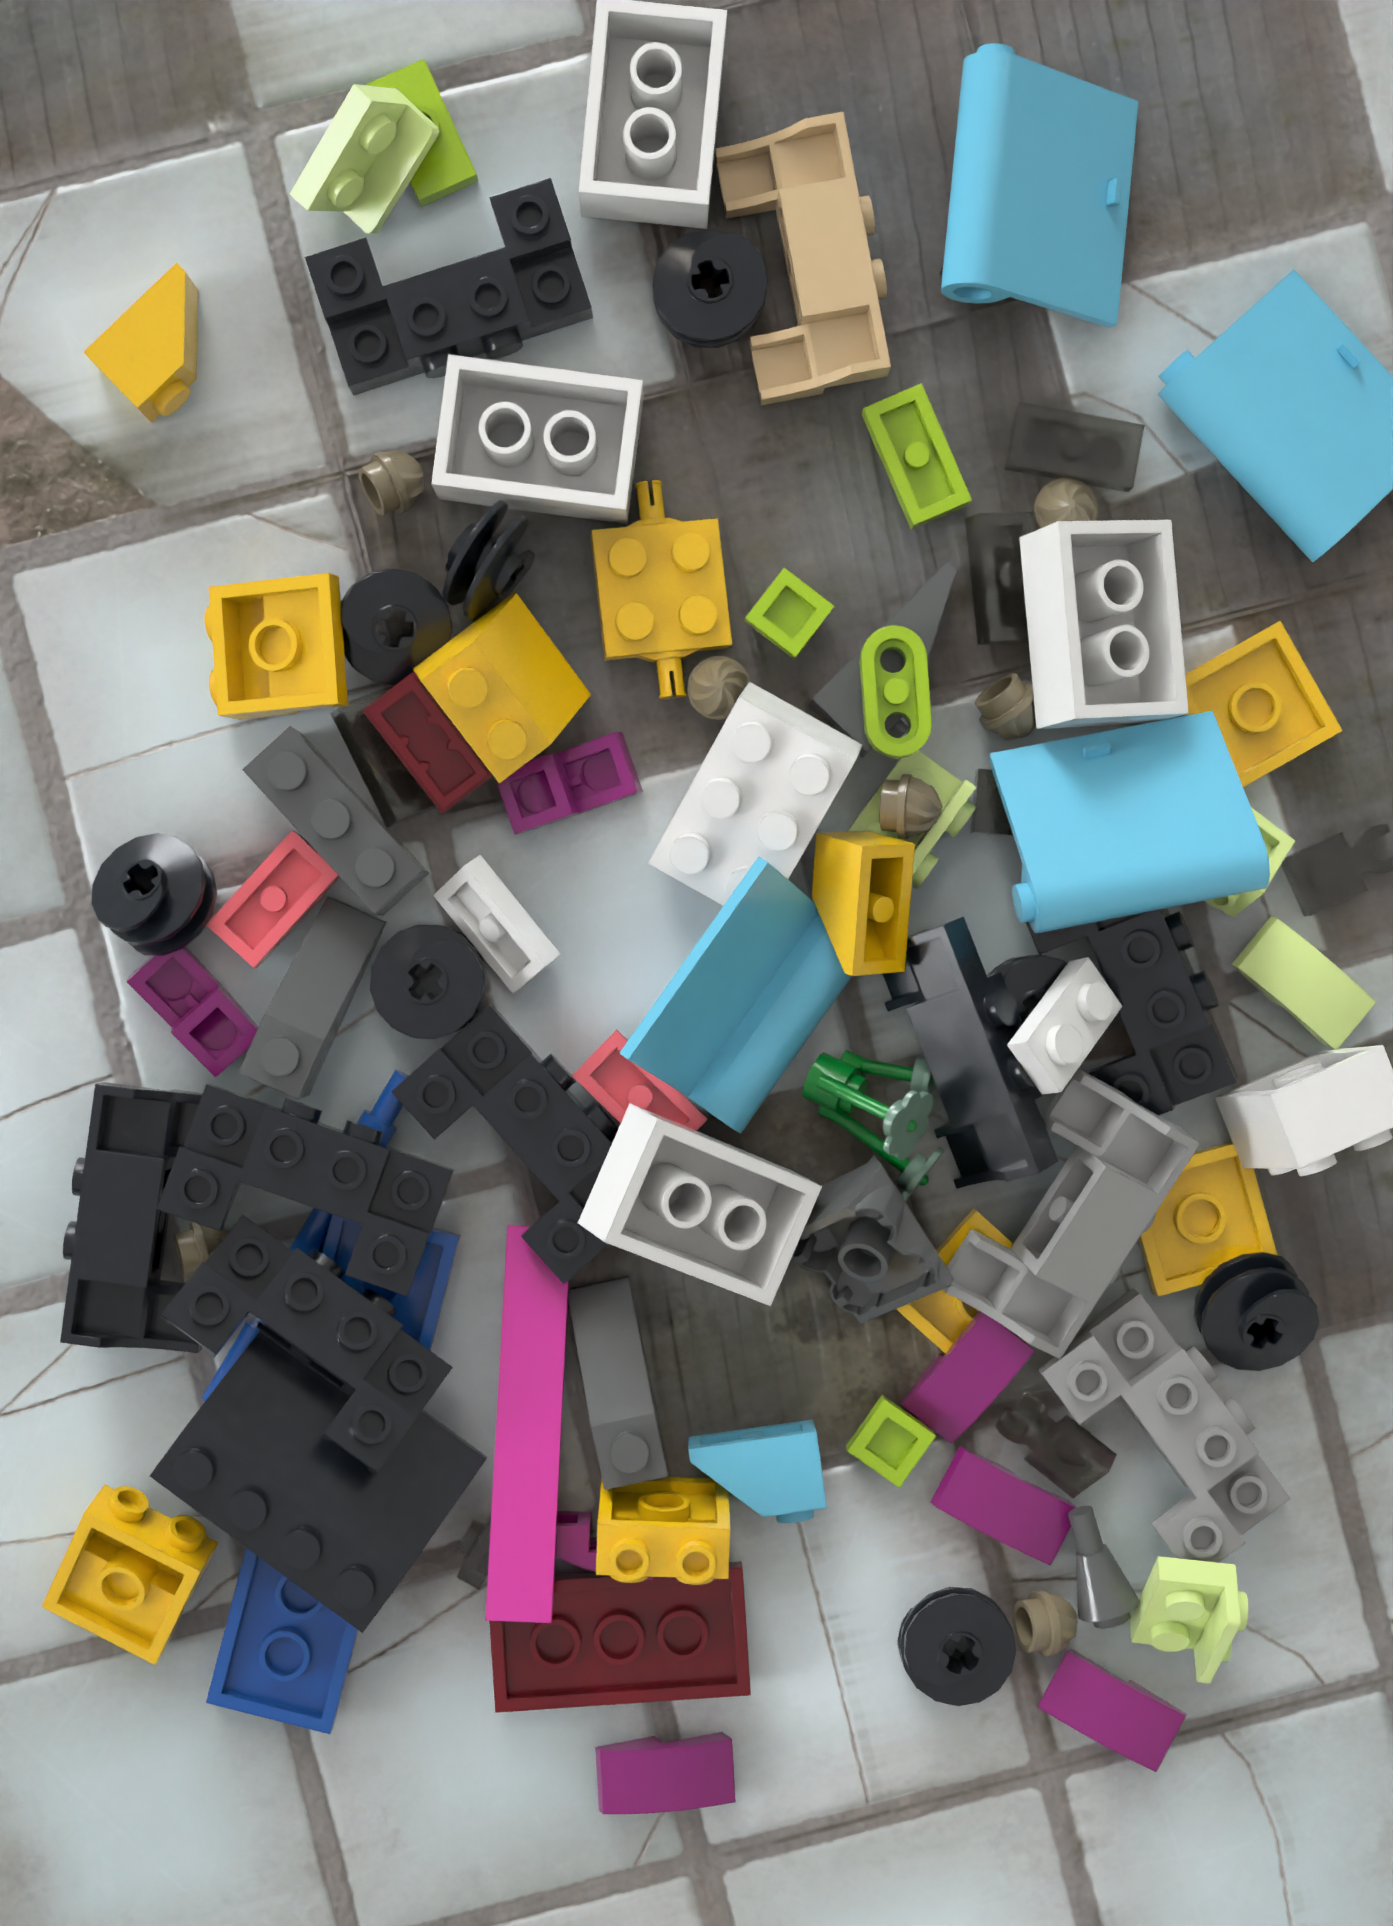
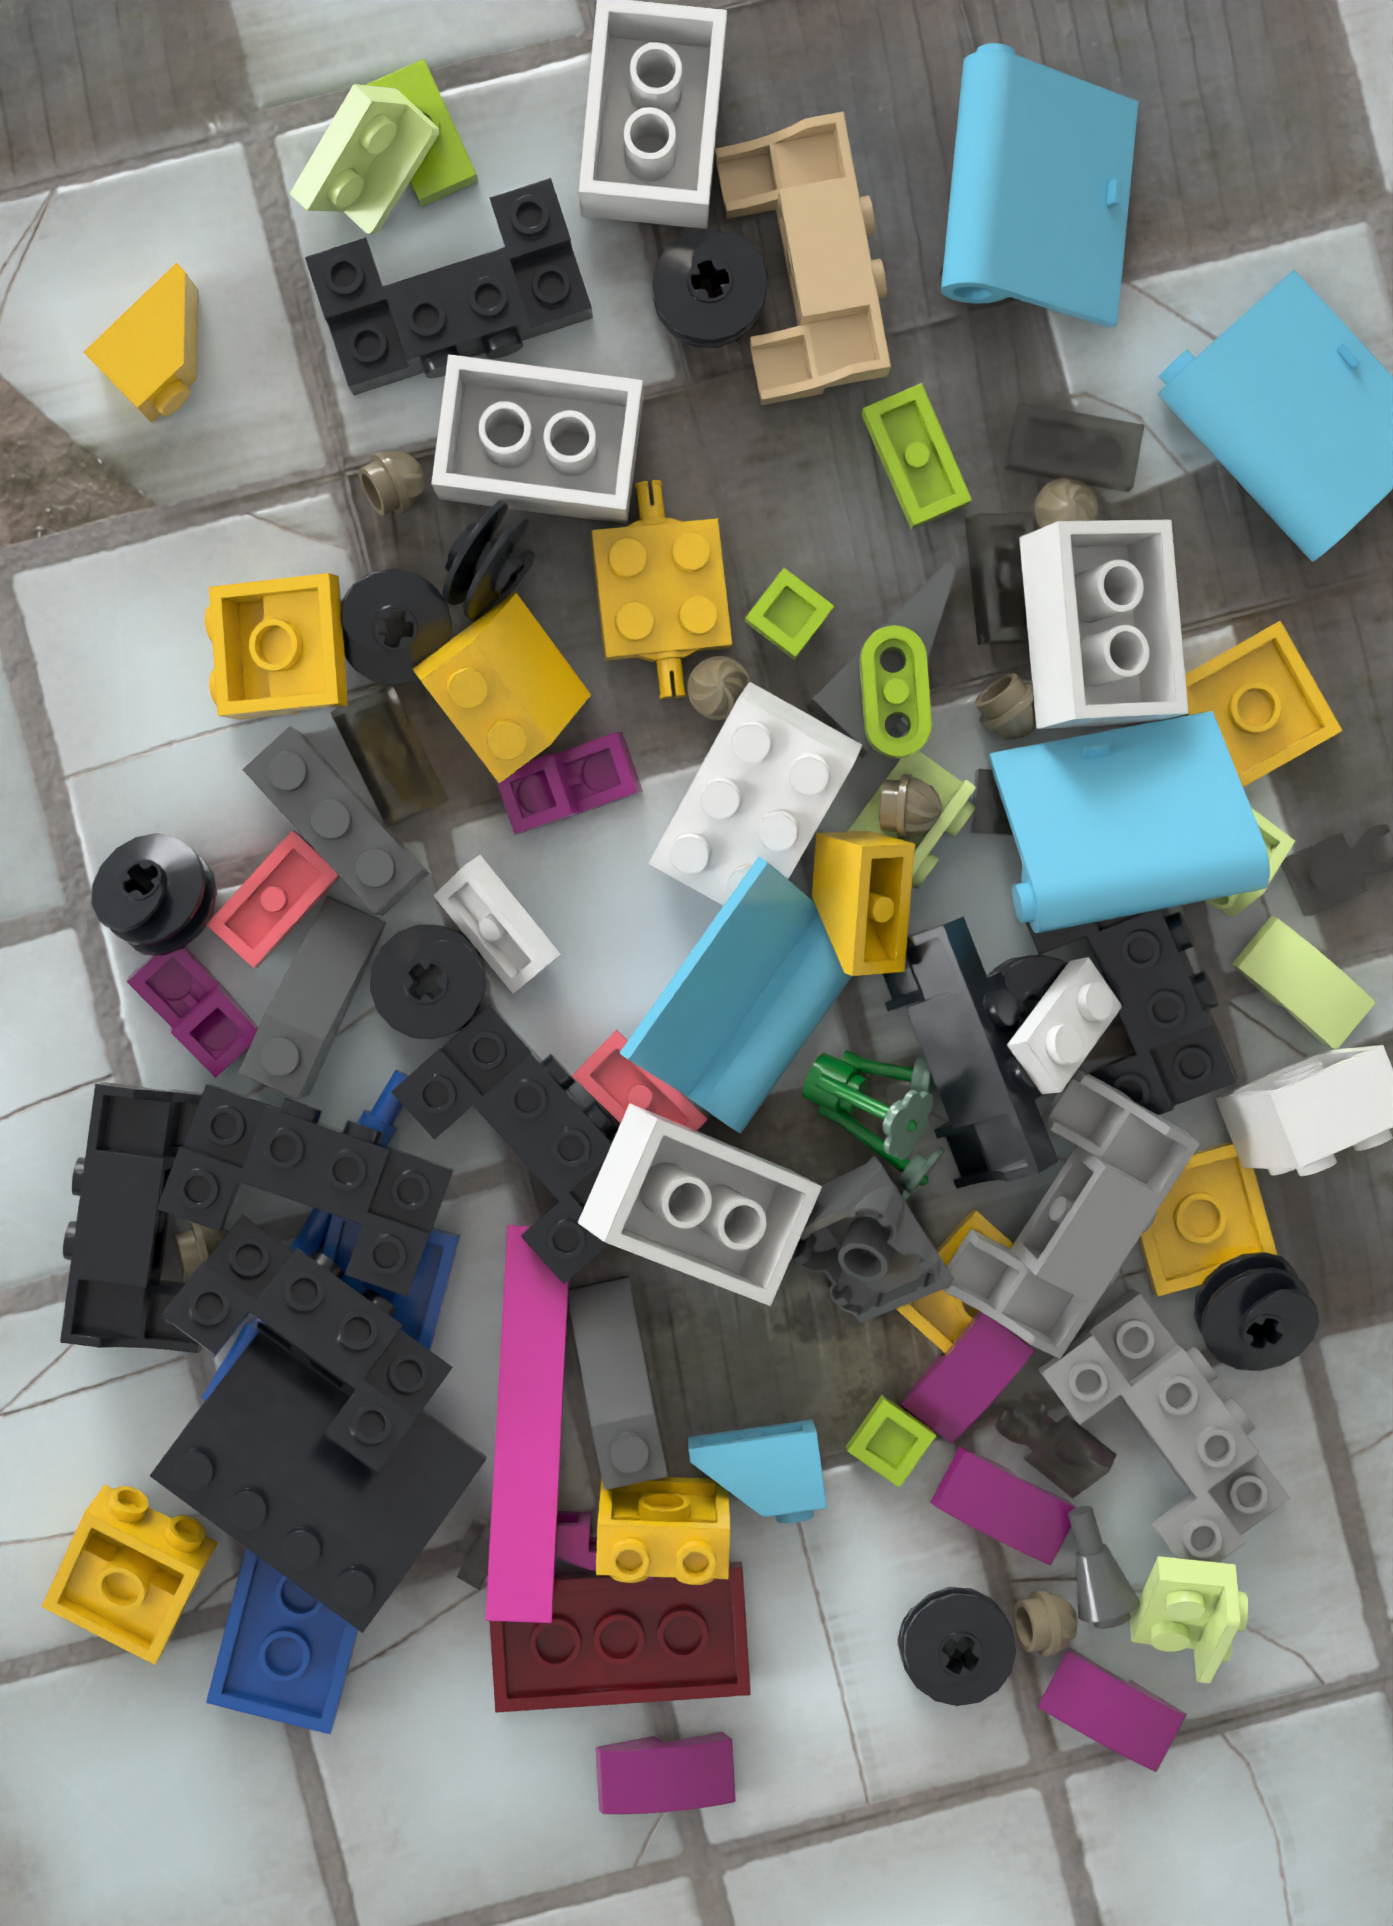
(427, 742): dark red plate -> none

